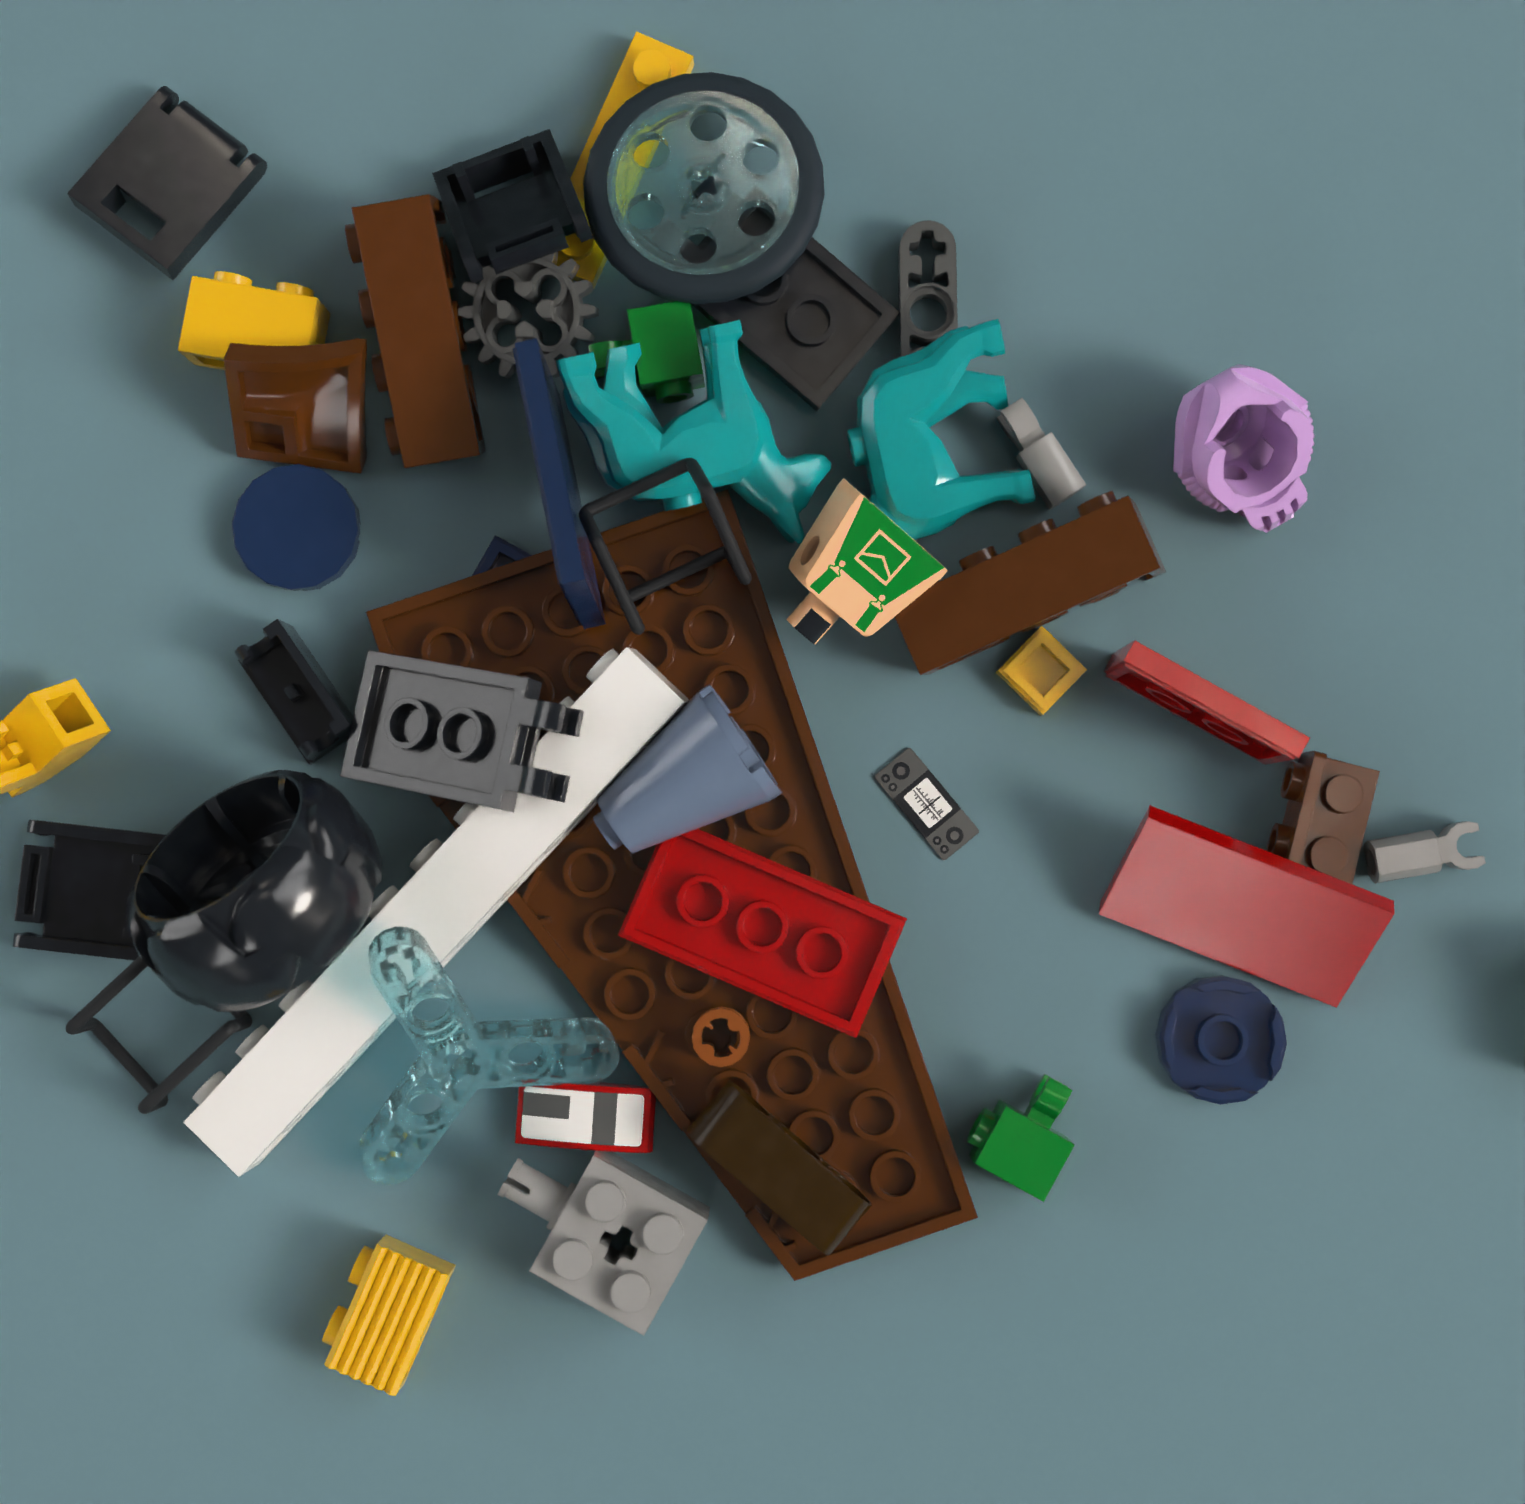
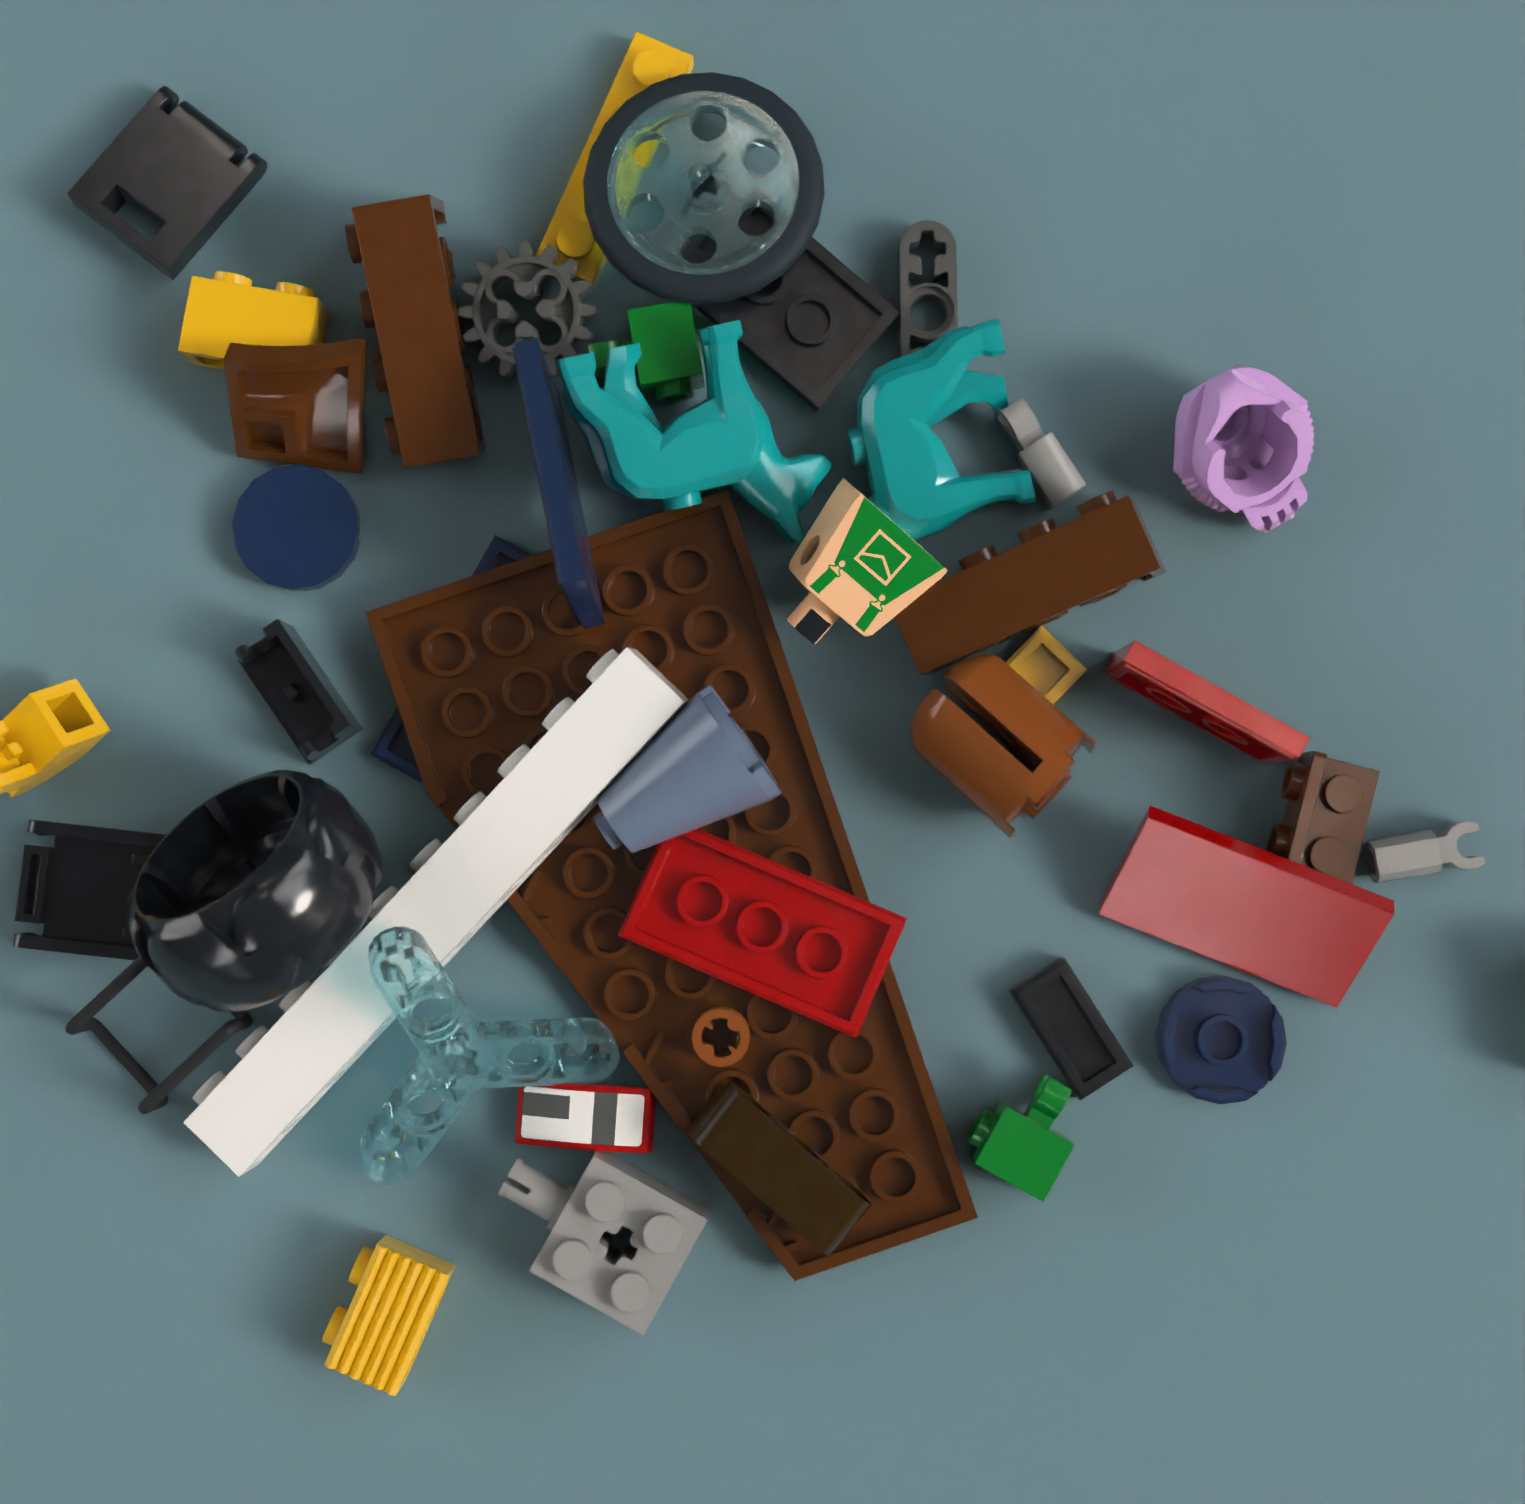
(453, 732): tile -> none
(516, 221): black container -> none
(729, 551): black piece -> none
(926, 804): sticker -> none
(978, 762): none -> dark orange cylinder
(1071, 1028): none -> black tile

